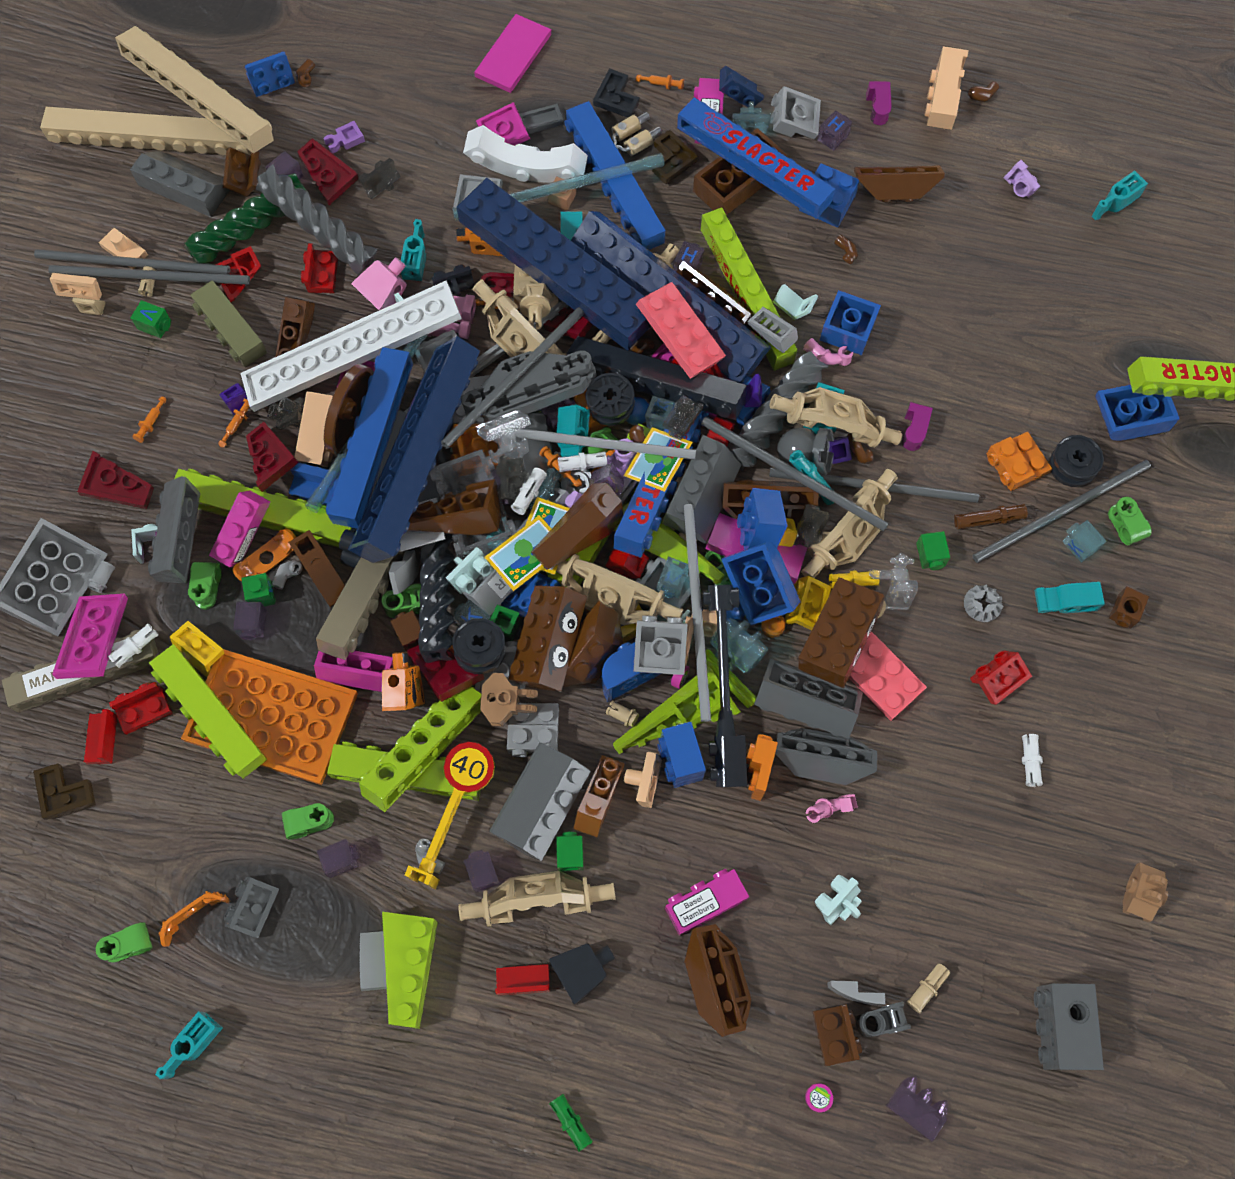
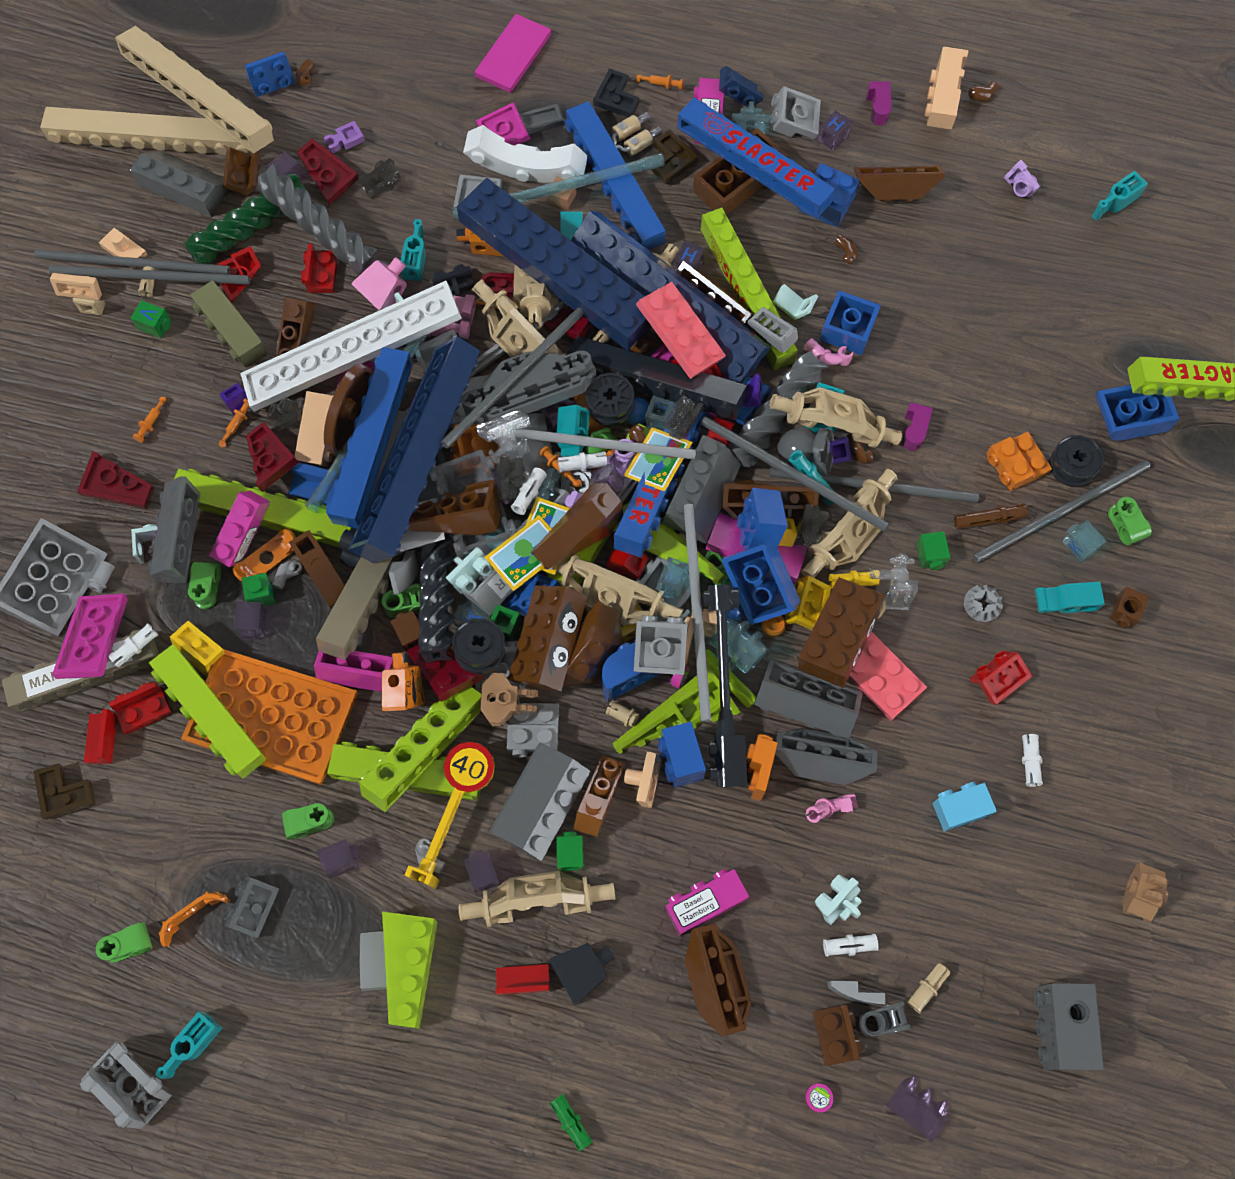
(113, 1094): none -> light grey piece
(866, 942): none -> white pin
(963, 806): none -> medium azure brick

